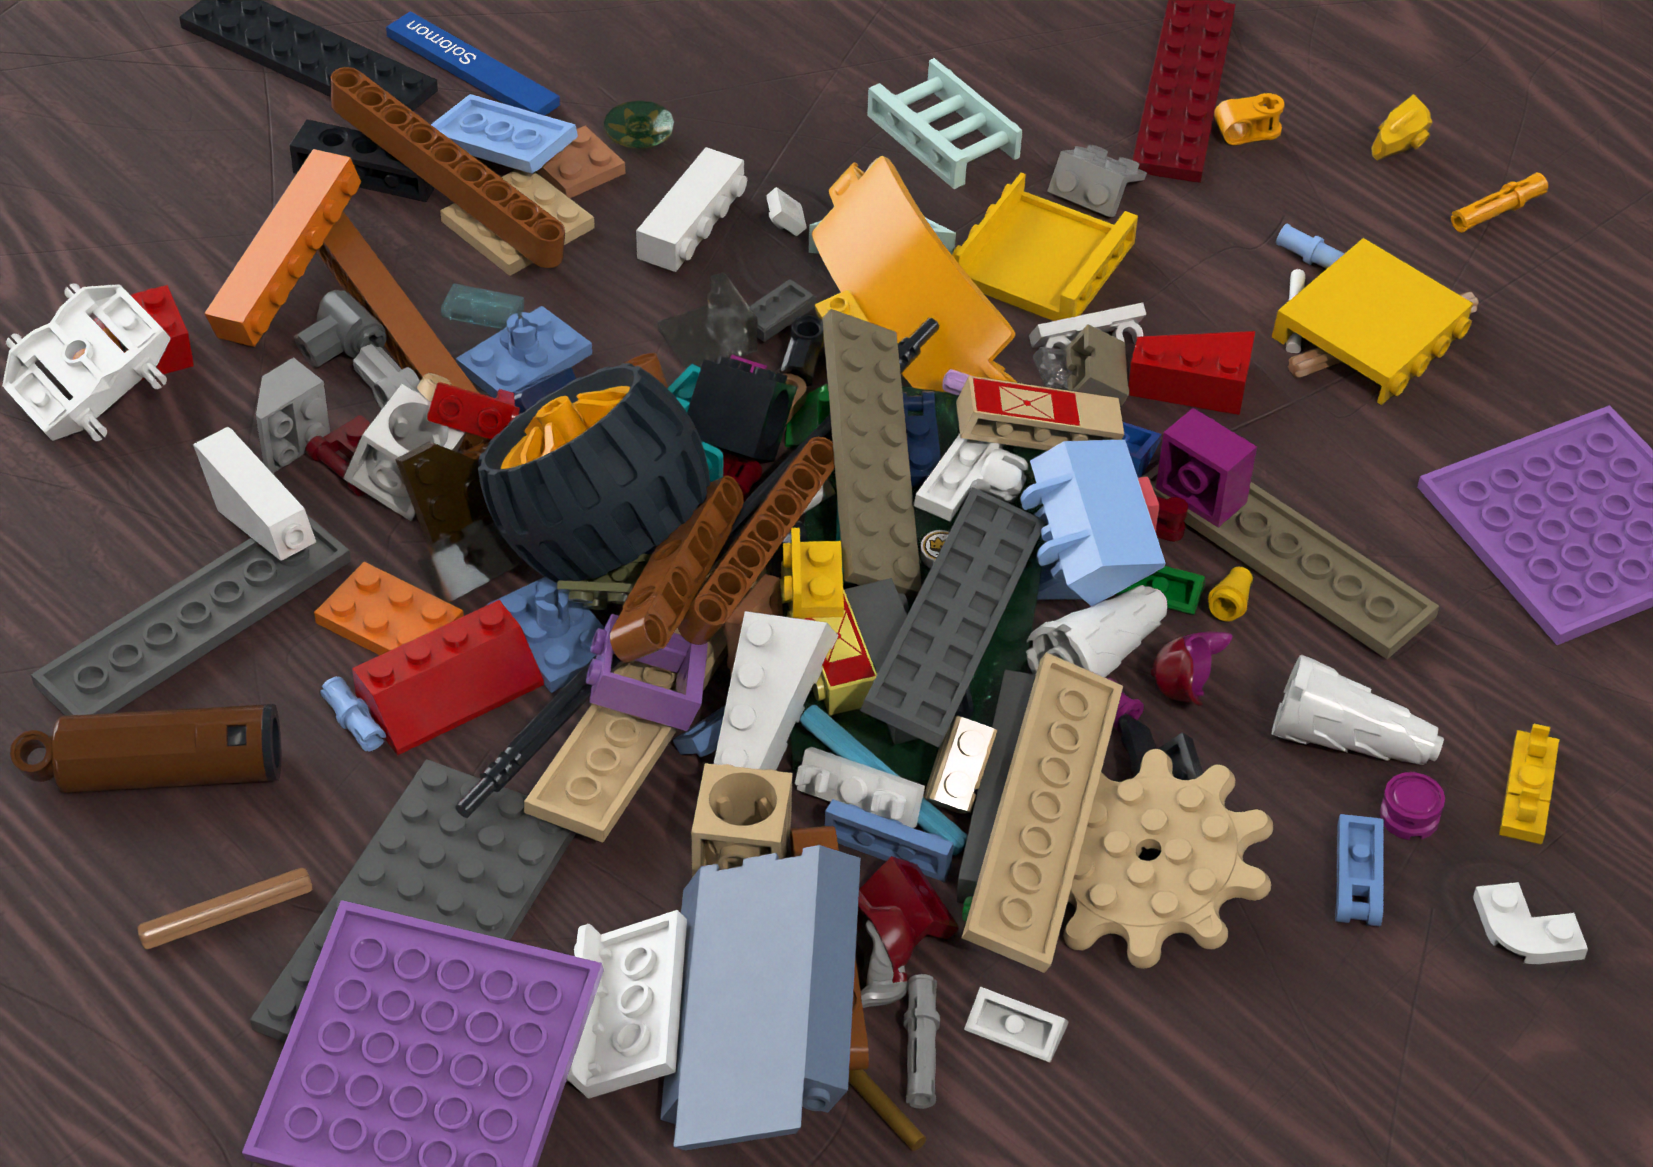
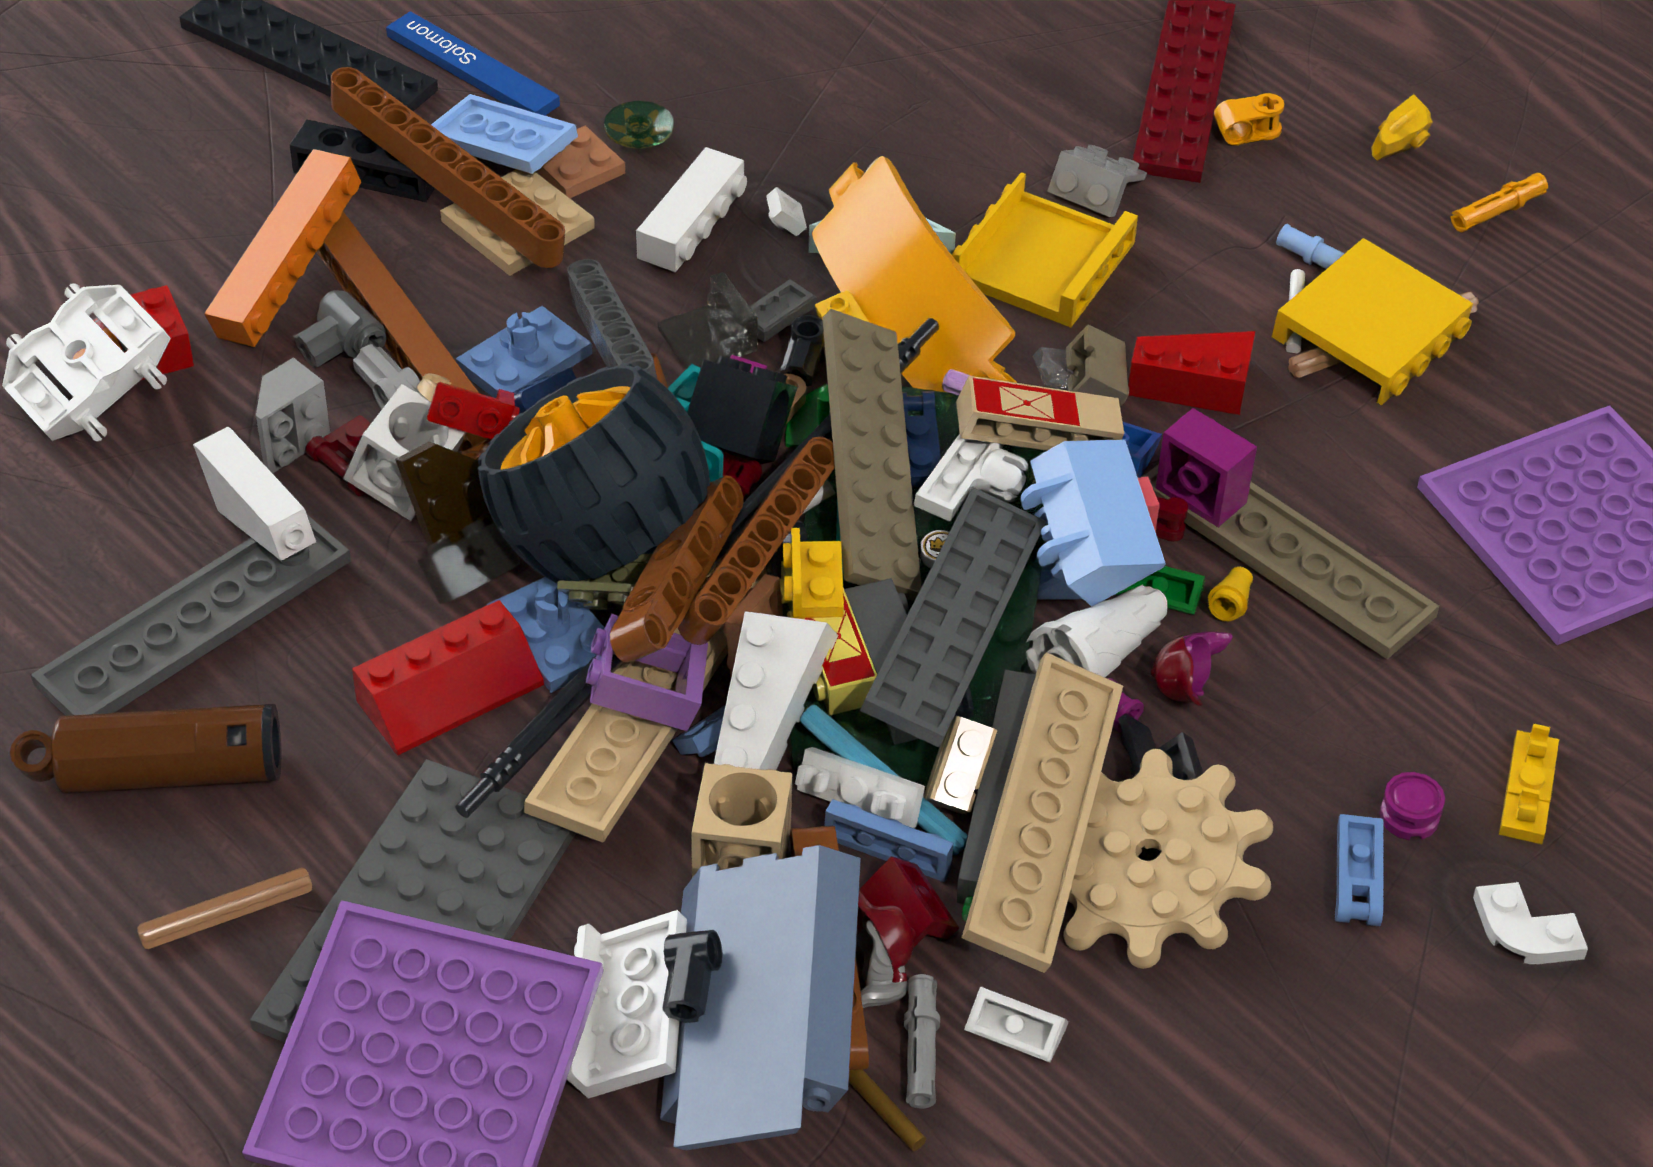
(352, 713): light blue pin -> none
(382, 610): orange plate -> none
(481, 306): clear light blue plate -> none
(606, 317): none -> dark grey beam
(689, 963): none -> black piece
(935, 146): light aqua fence -> none
(1063, 331): white plate -> none
(1346, 715): white cone -> none

